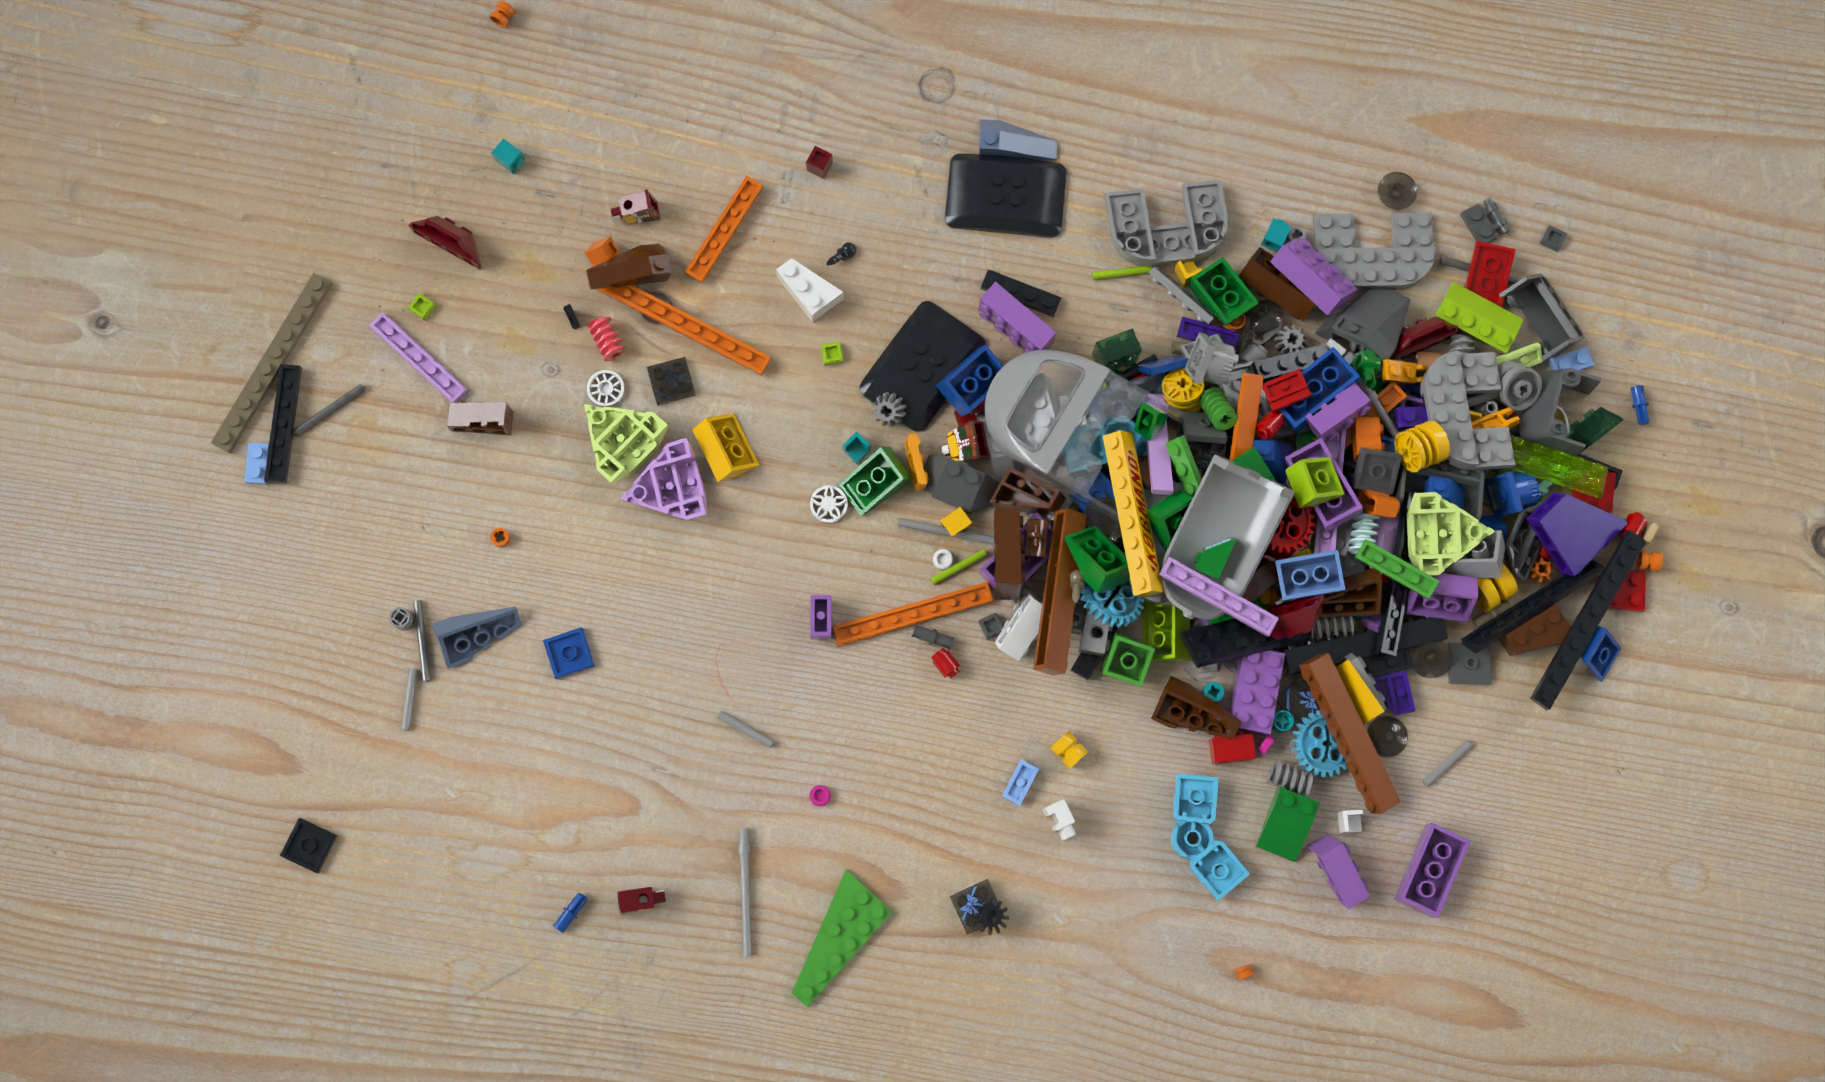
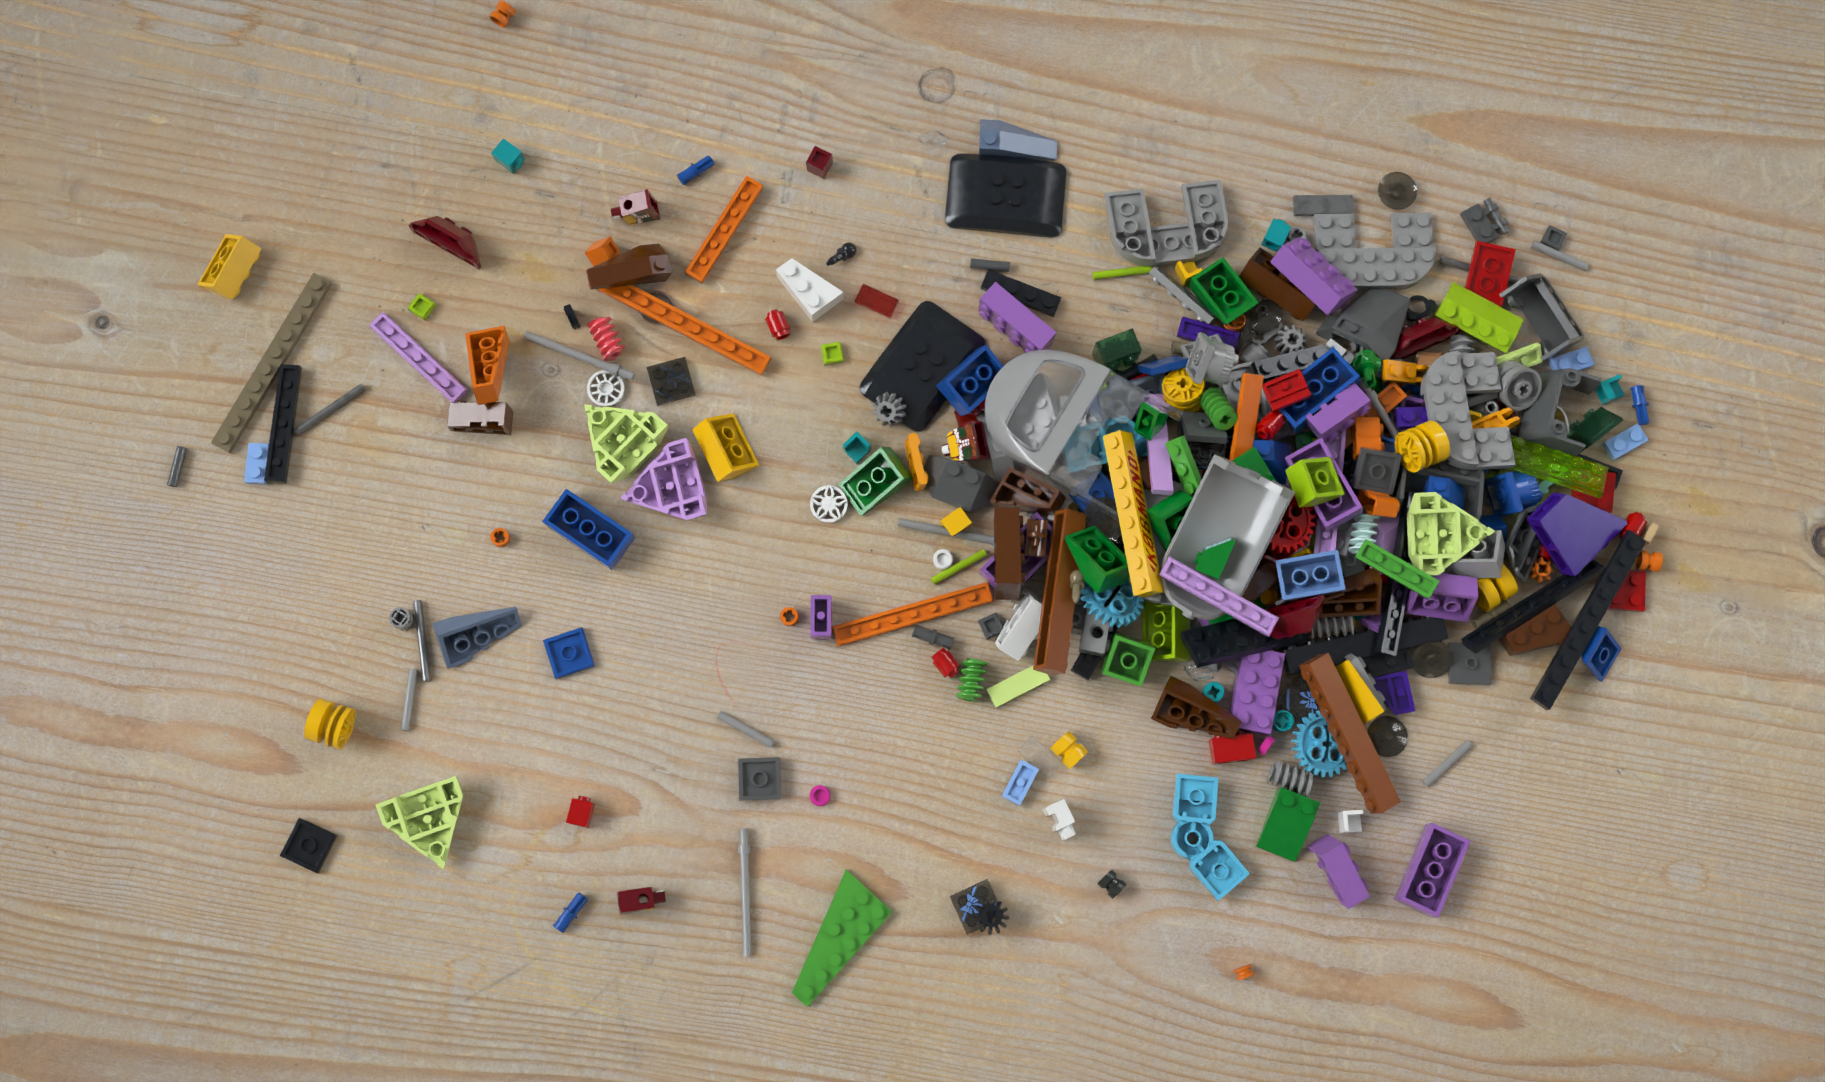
(176, 466): none -> dark grey piece
(230, 266): none -> yellow slope
(329, 723): none -> yellow wheel
(425, 817): none -> yellowish green wedge
(487, 362): none -> orange wedge
(580, 812): none -> red brick
(588, 529): none -> blue brick
(614, 369): none -> light grey bar
(695, 170): none -> blue axle
(759, 779): none -> dark grey plate
(777, 324): none -> red brick
(794, 613): none -> orange bush
(876, 301): none -> clear red tile
(971, 680): none -> bright green piece
(990, 264): none -> dark grey piece
(1016, 686): none -> yellowish green tile
(1112, 884): none -> pearl dark grey wheel
(1322, 204): none -> flat silver tile
(1430, 305): none -> black piece
(1560, 255): none -> light grey bar
(1609, 390): none -> teal panel
(1625, 441): none -> light blue plate

